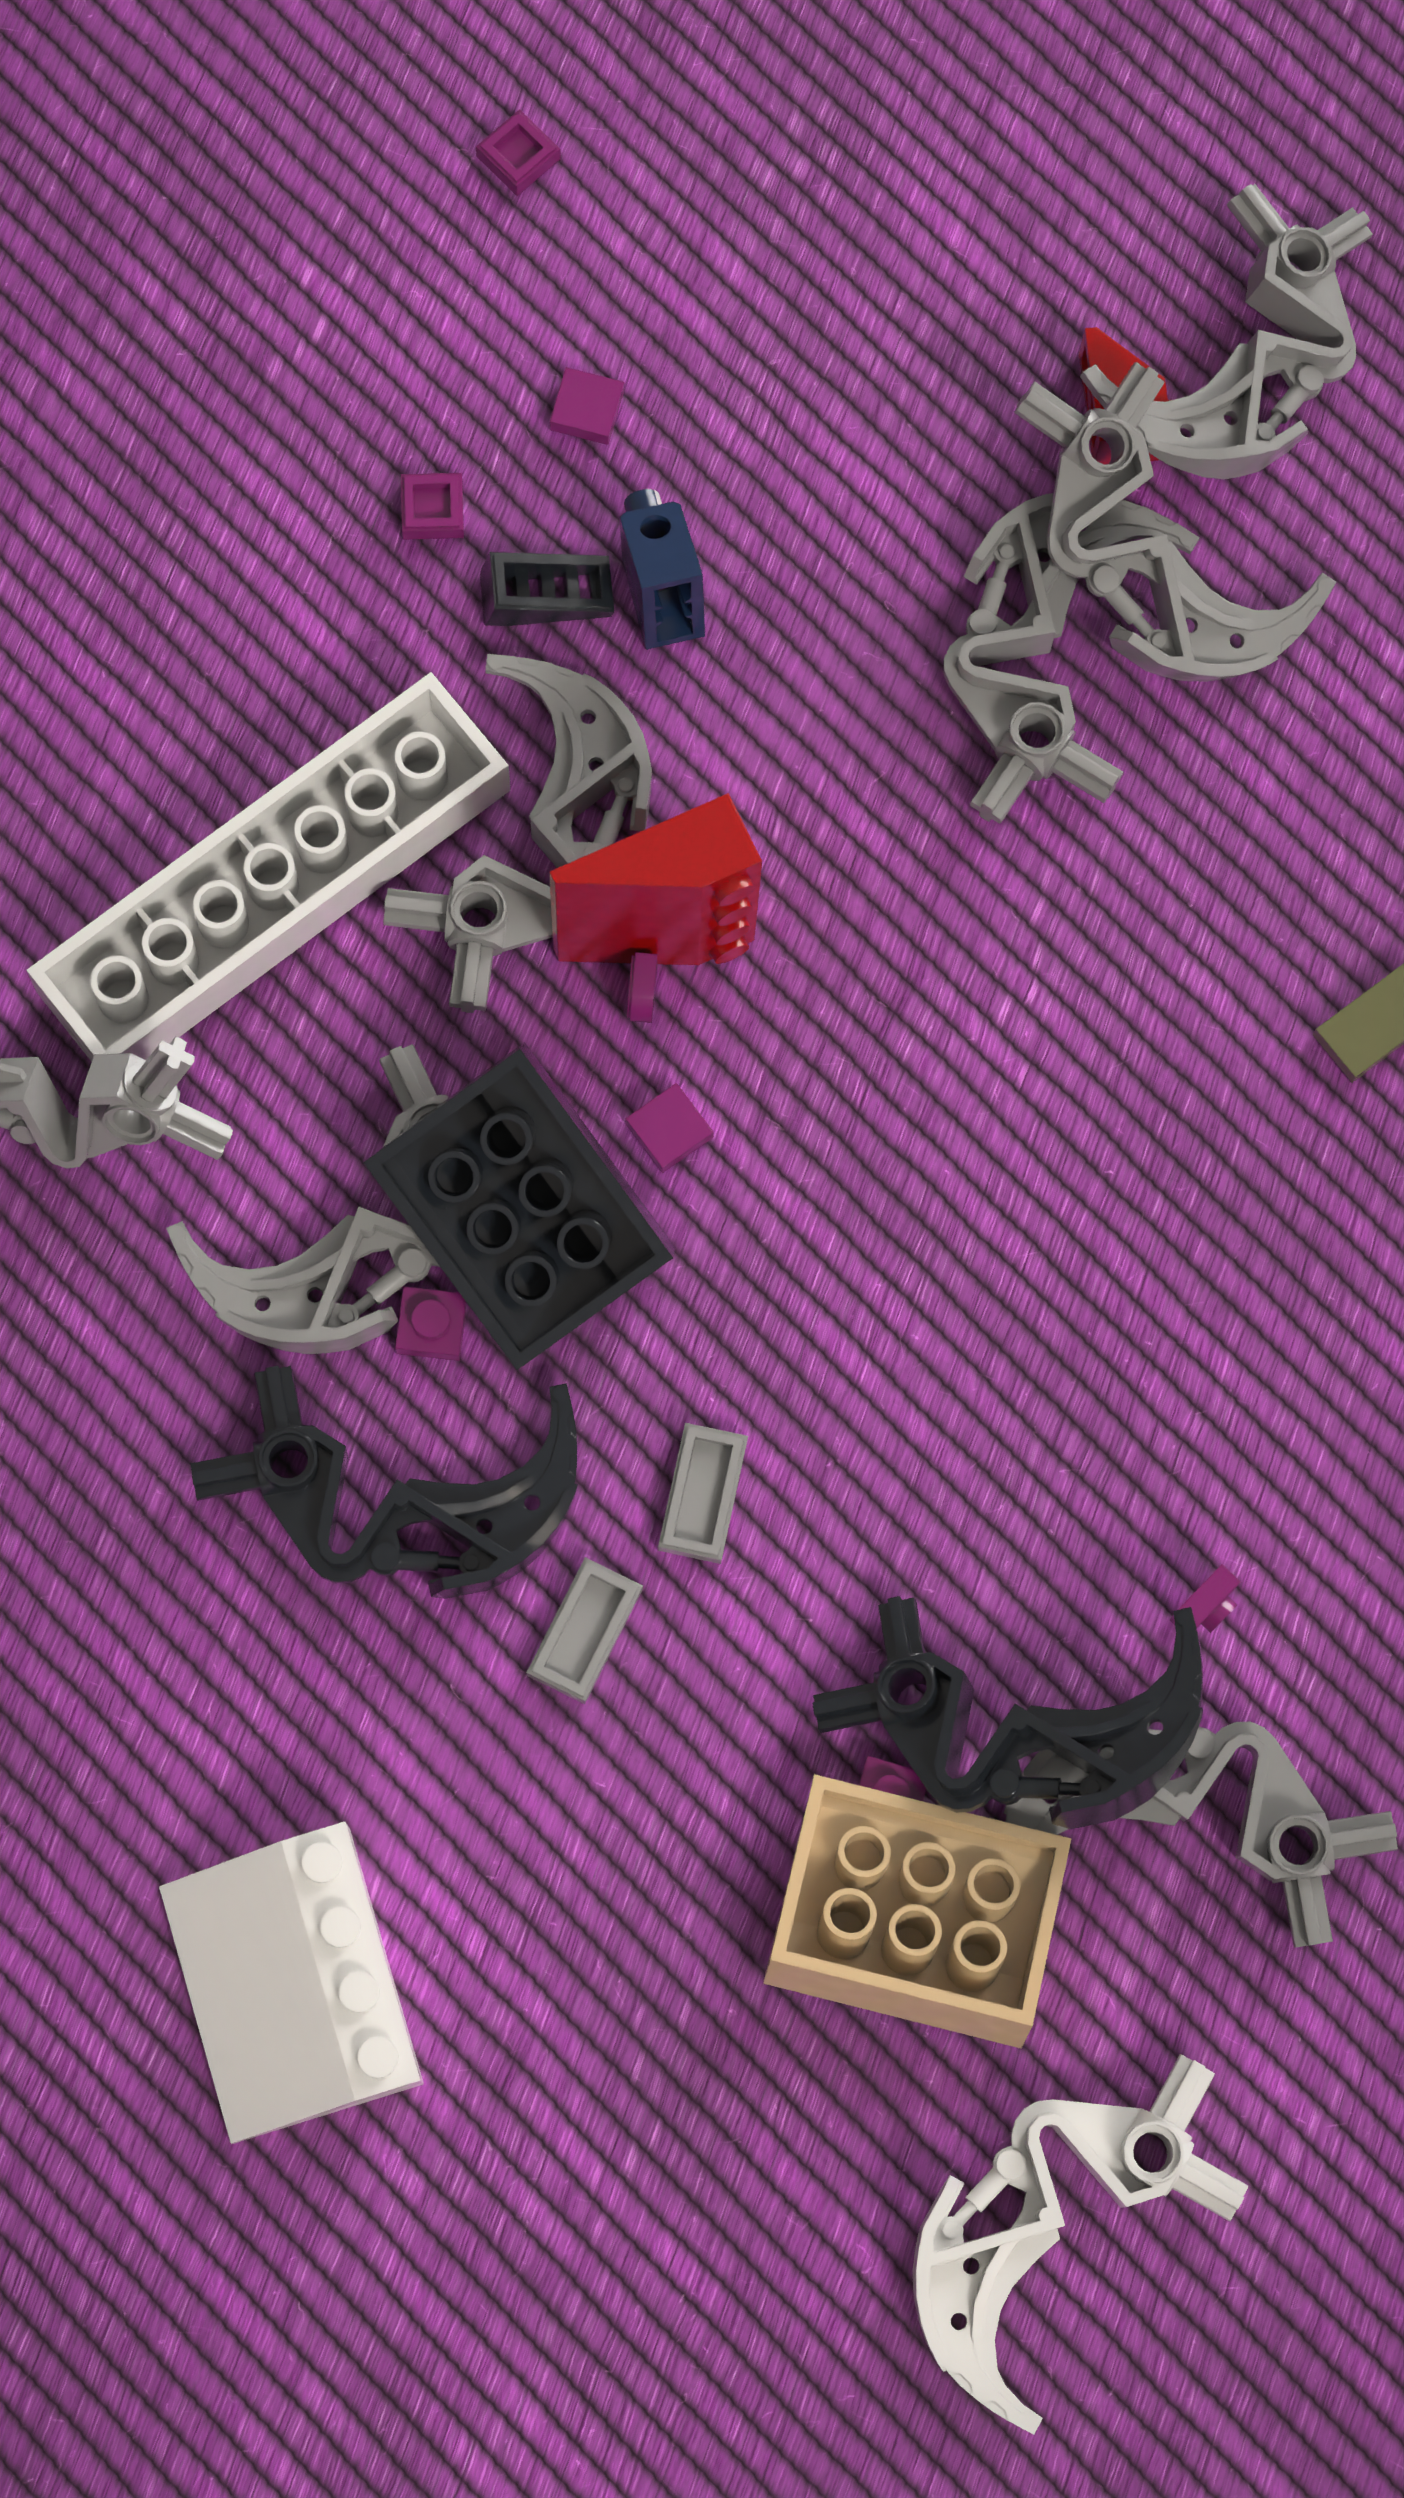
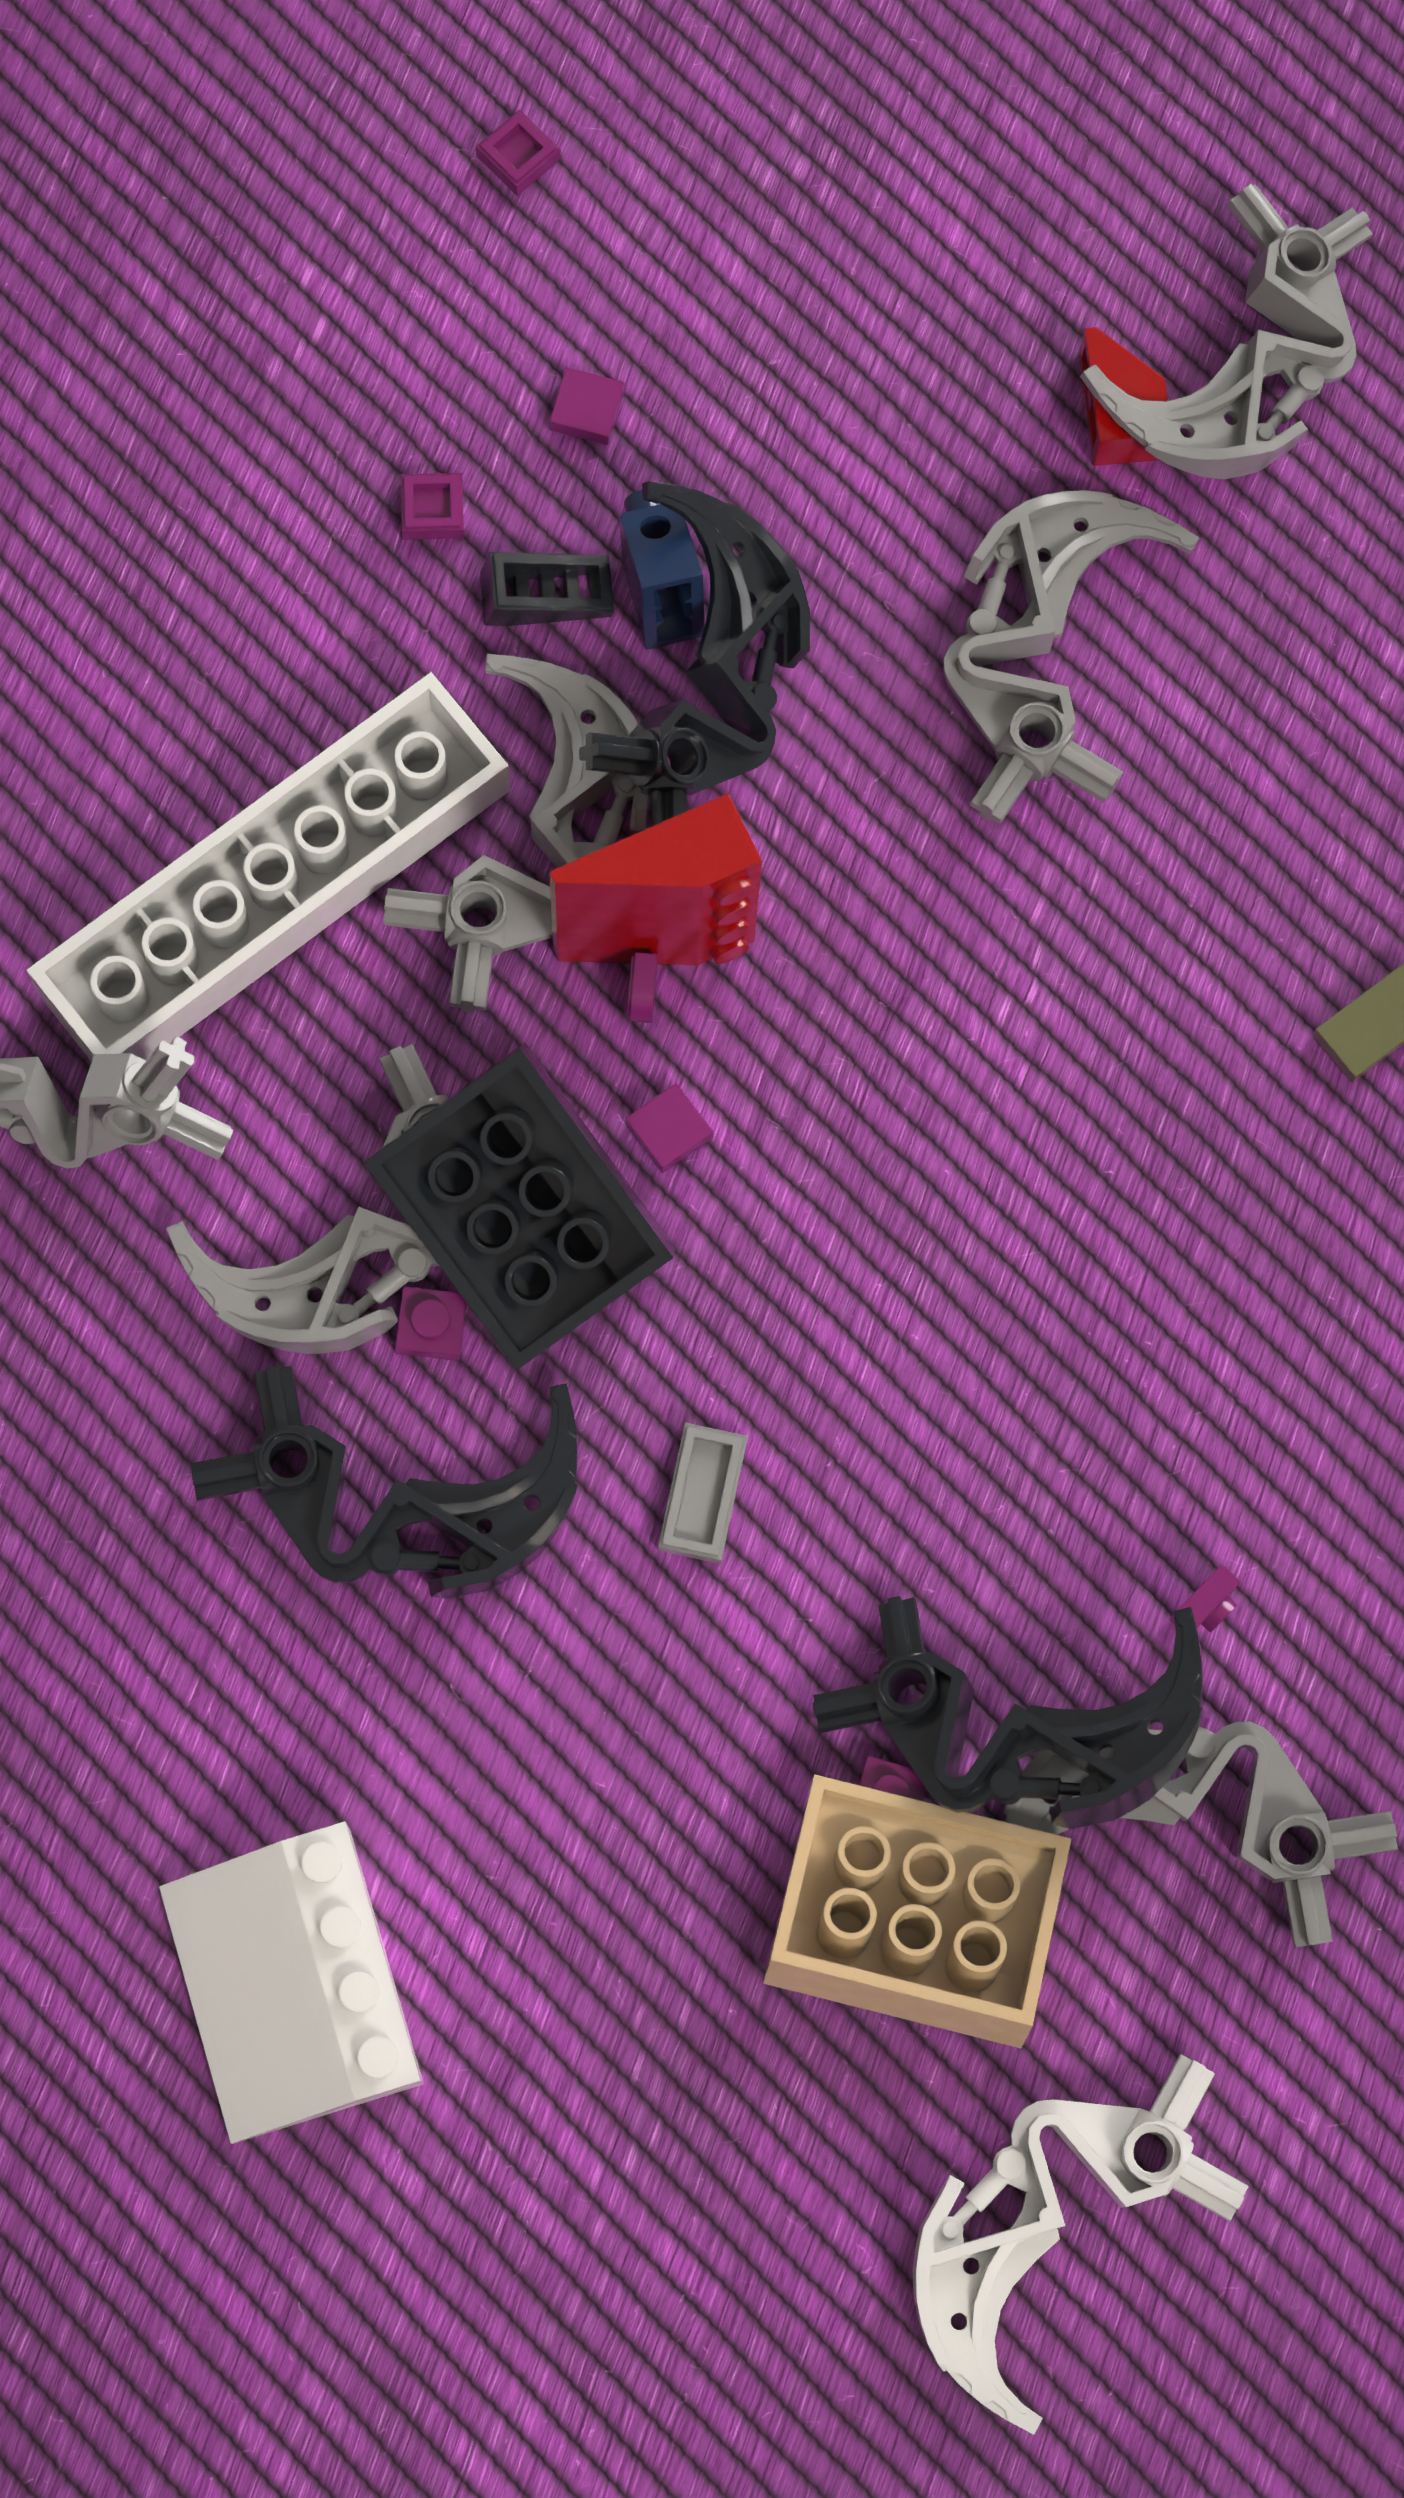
(584, 1630): light grey tile -> none
(746, 594): none -> black piece
(1090, 489): light grey piece -> none

